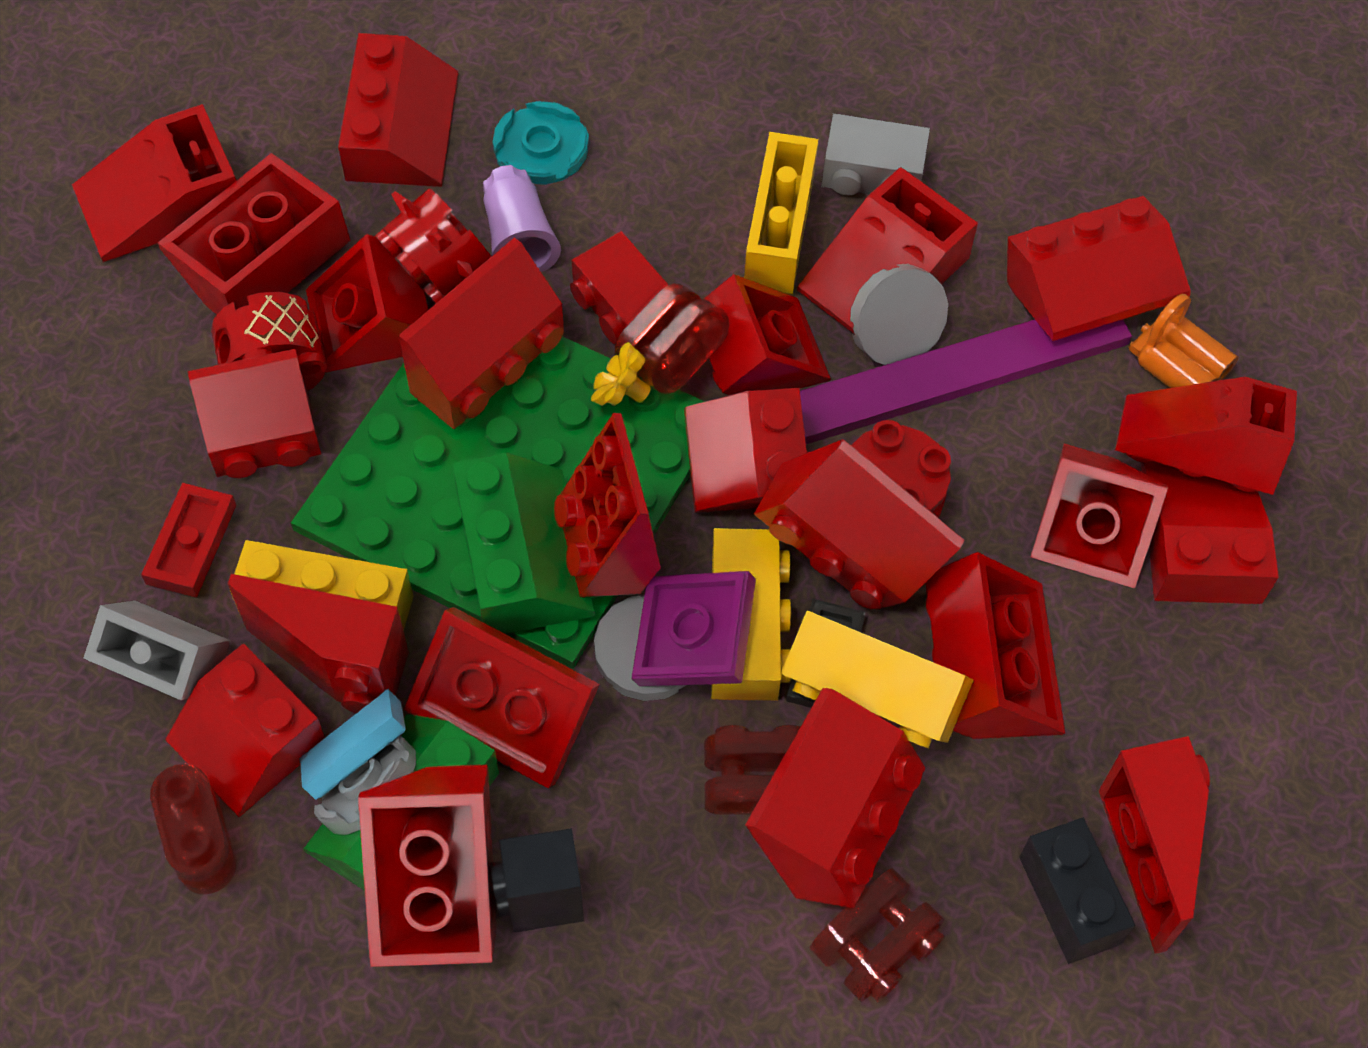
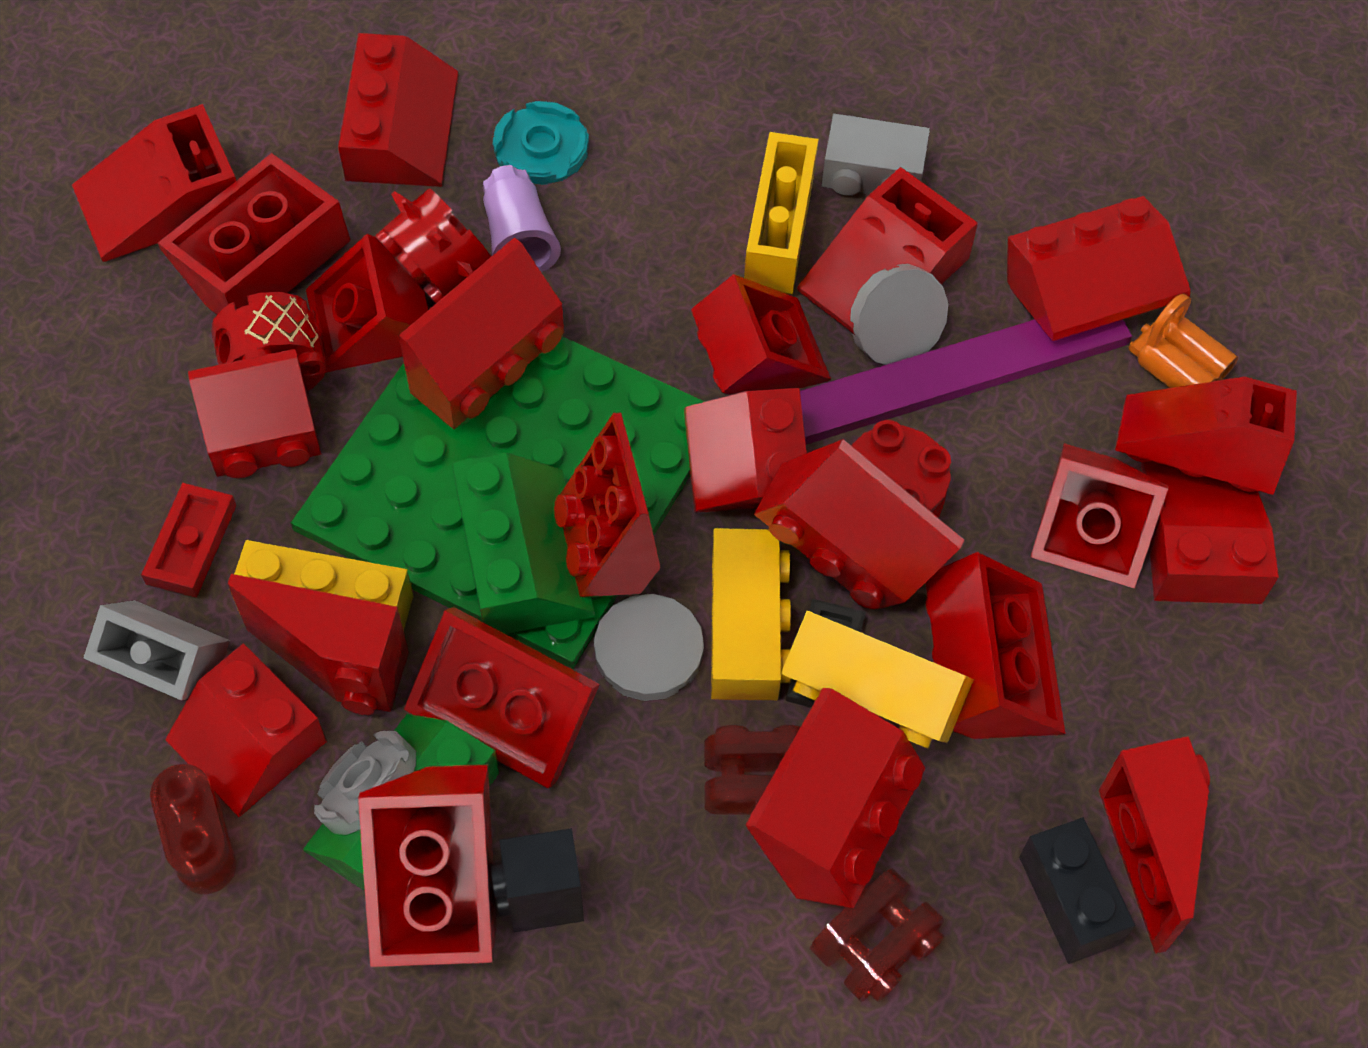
(352, 744): medium azure tile -> none
(614, 283): red brick -> none
(621, 378): yellow plant -> none
(675, 336): clear red brick -> none
(694, 629): magenta tile -> none

